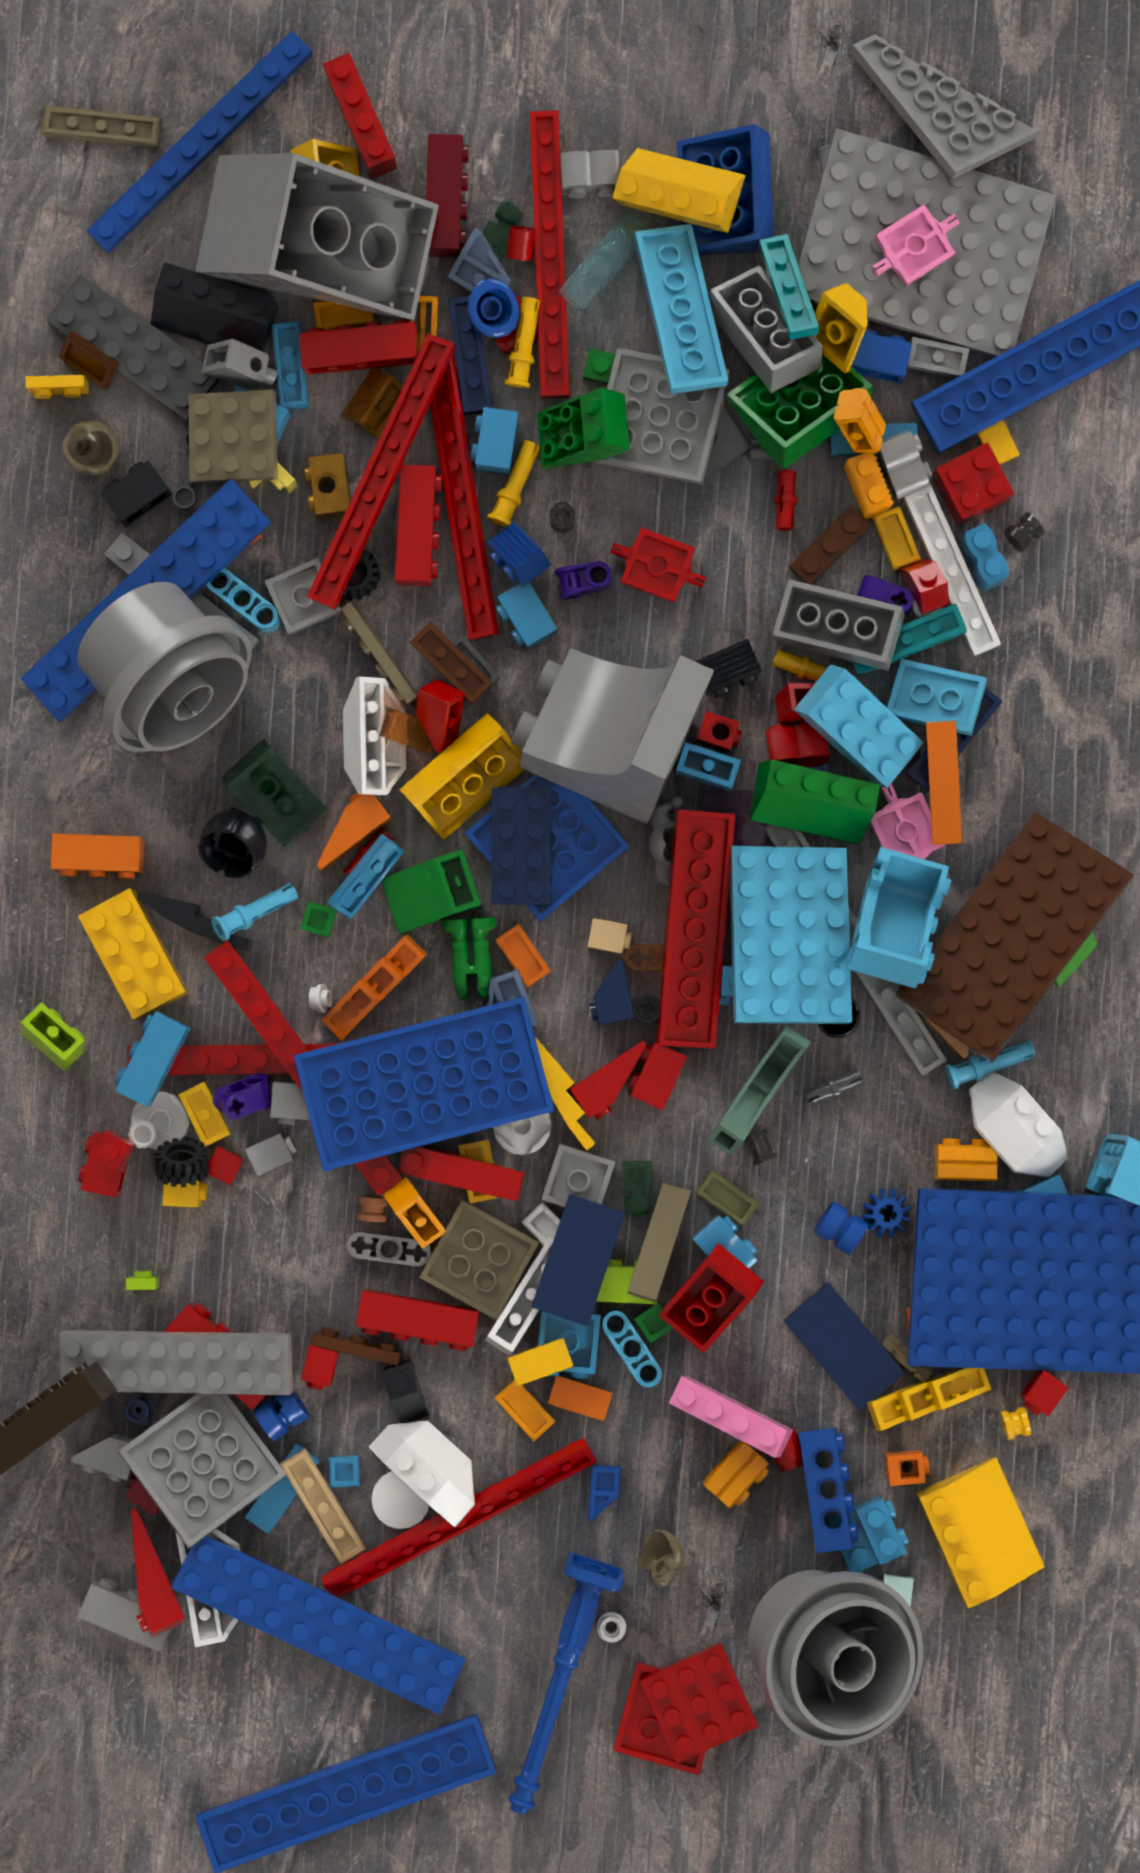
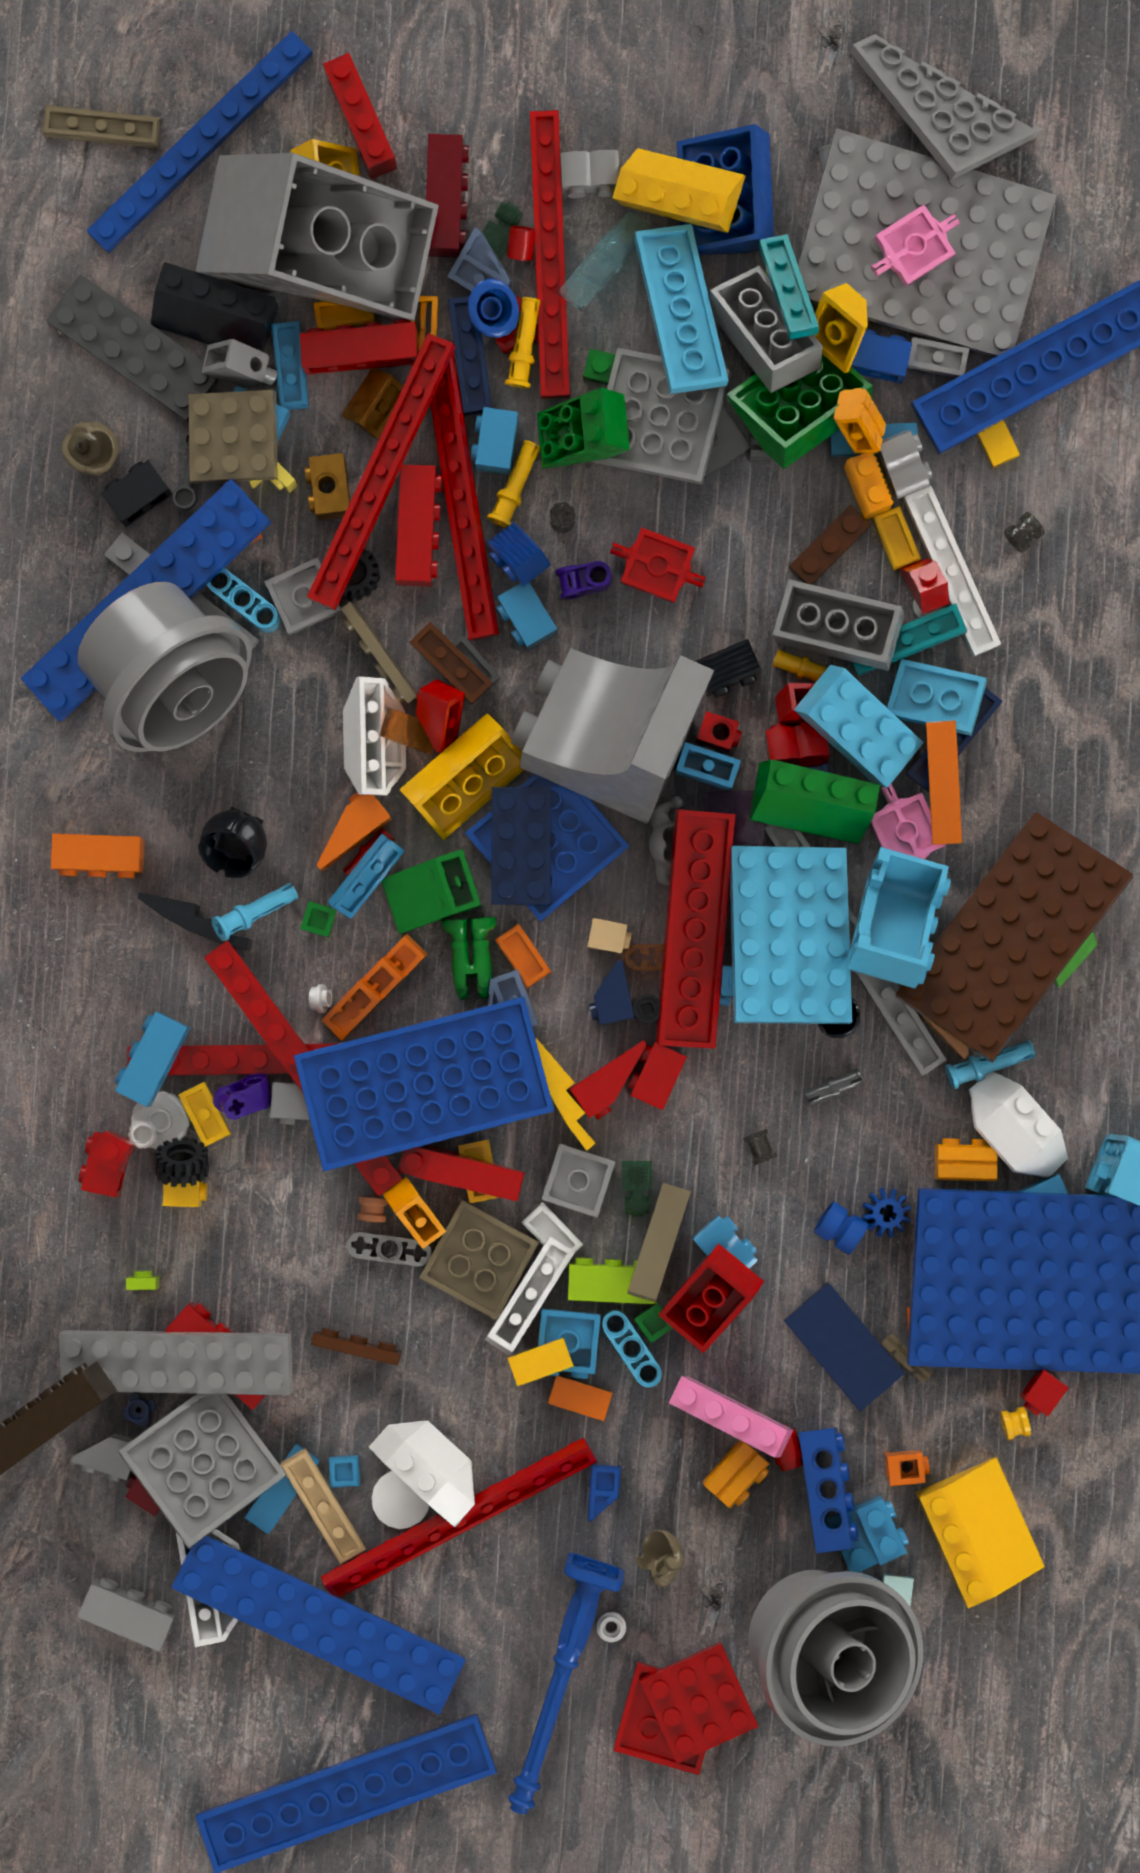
(45, 386): yellow plate -> none
(52, 1036): lime brick -> none
(88, 360): reddish brown tile -> none
(133, 954): yellow brick -> none
(156, 1598): red slope -> none
(224, 1165): red tile -> none
(271, 1153): light grey slope -> none
(273, 792): clear green slope -> none
(281, 1413): blue wheel -> none
(319, 1367): red brick -> none
(404, 1391): black slope -> none
(417, 1318): red brick -> none
(524, 1135): white tile -> none
(525, 1409): light orange tile -> none
(578, 1260): dark blue tile -> none
(727, 1197): olive tile -> none
(758, 1090): sand green arch -> none
(785, 500): red pin -> none
(880, 590): dark purple piece -> none
(928, 1396): yellow slope -> none
(972, 484): red brick -> none
(981, 551): dark azure brick -> none

